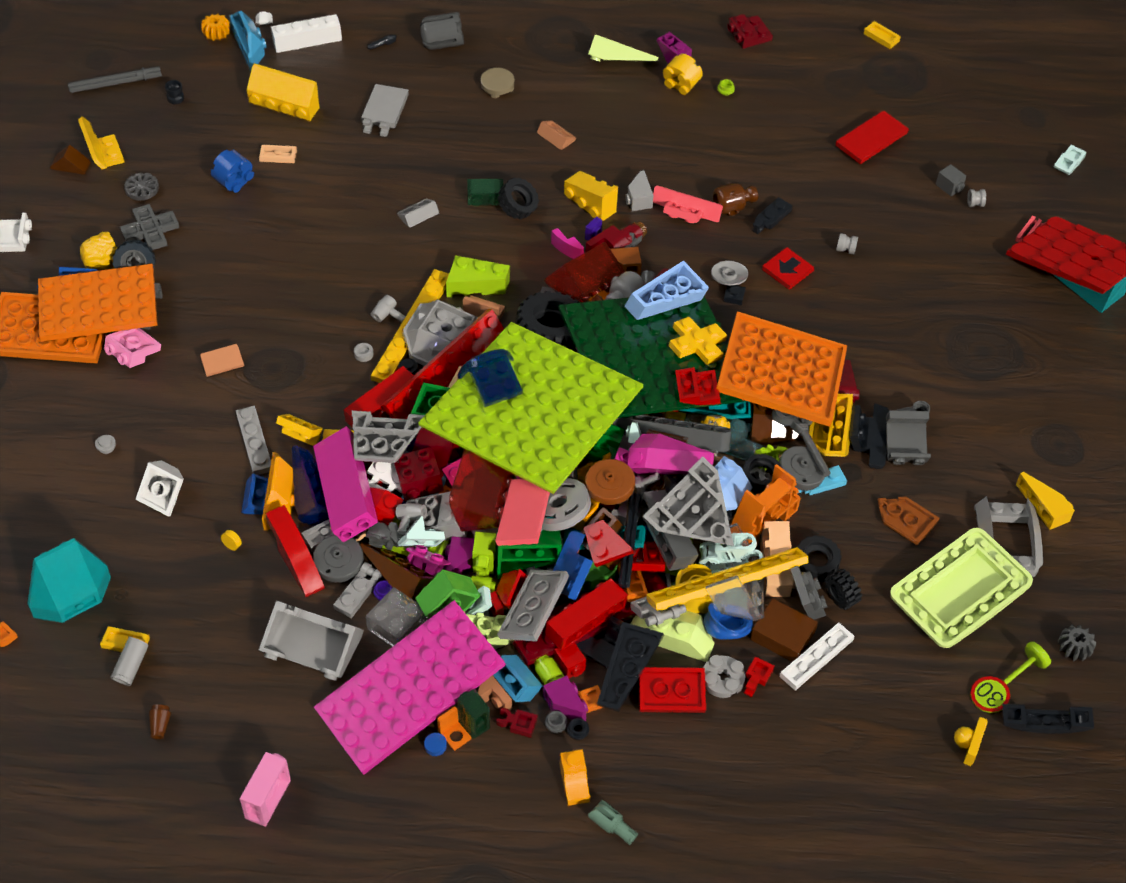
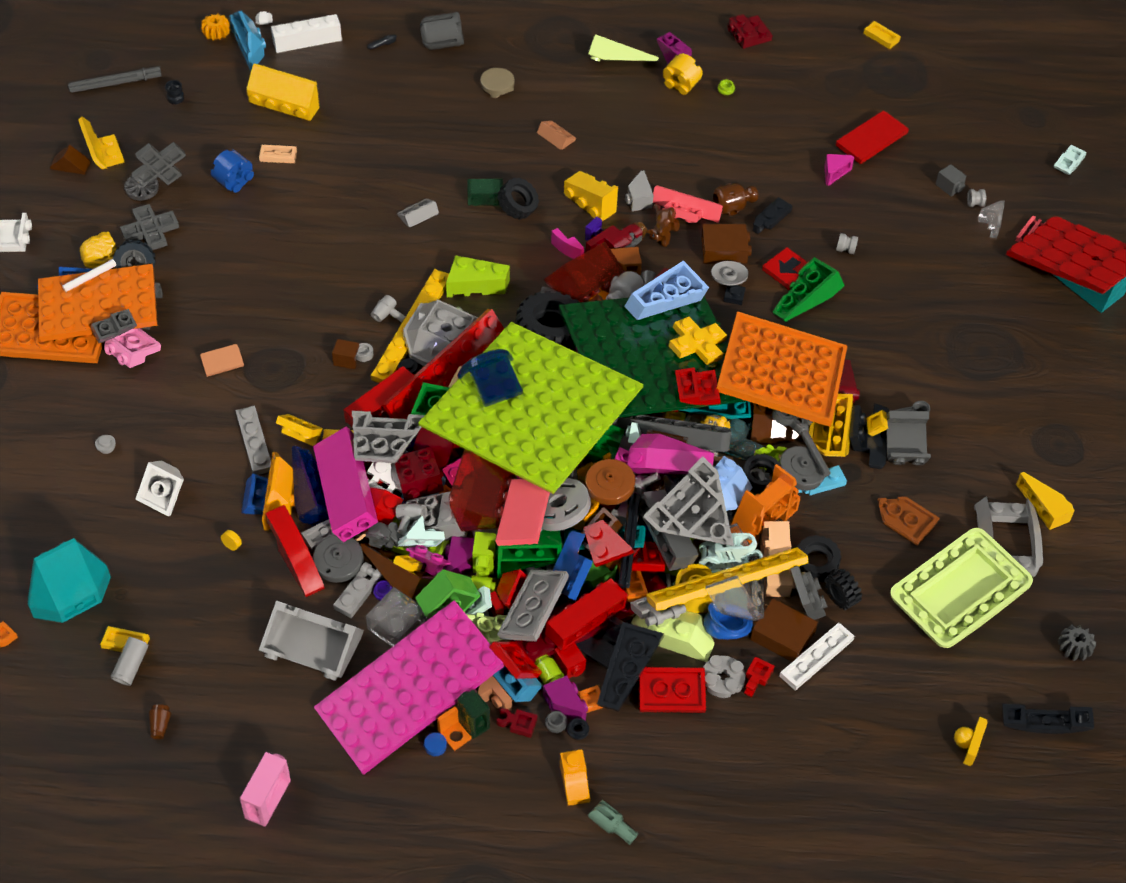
(89, 275): none -> white bar
(114, 326): none -> dark grey slope
(158, 164): none -> dark grey plate
(345, 354): none -> reddish brown panel
(384, 108): light grey tile -> none
(408, 563): none -> yellow tile
(478, 306): nougat panel -> none
(515, 660): none -> red tile
(665, 224): none -> reddish brown animal
(725, 243): none -> reddish brown brick
(814, 285): none -> green wedge
(837, 166): none -> dark pink slope
(877, 423): none -> yellow tile
(991, 692): lime piece -> none
(992, 216): none -> clear slope

